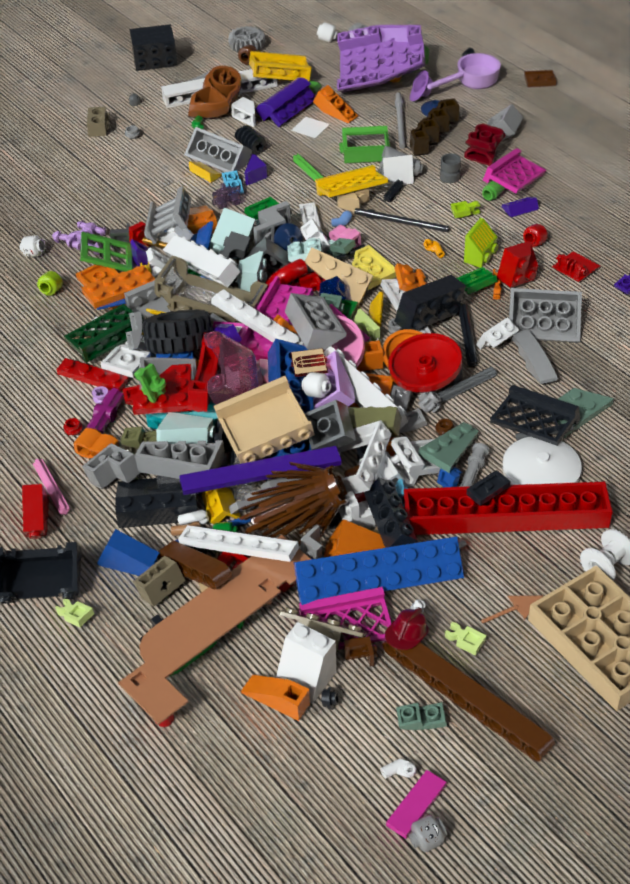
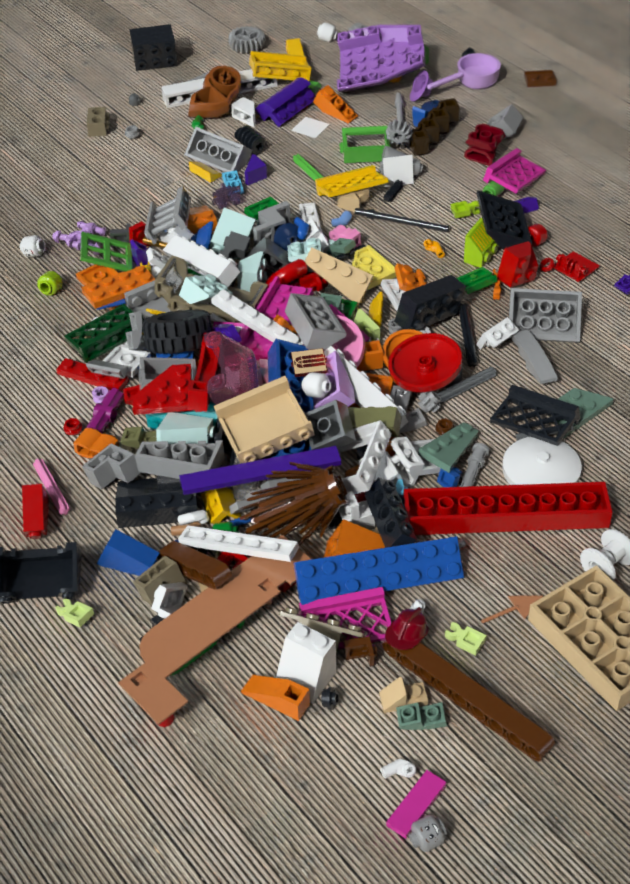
(107, 368): none -> light grey slope
(151, 383): bright green hips -> none
(168, 598): none -> white bracket
(201, 289): none -> light aqua slope
(244, 53): reddish brown head -> none
(294, 47): none -> yellow beam
(303, 228): none -> blue arm
(311, 544): light grey panel -> none
(334, 286): clear blue brick -> none
(398, 132): none -> light grey gear
(398, 695): none -> tan slope
(418, 115): none -> blue slope
(450, 168): dark grey wheel -> none
(488, 487): black plate -> none
(503, 220): none -> black slope
(549, 267): none -> red piece

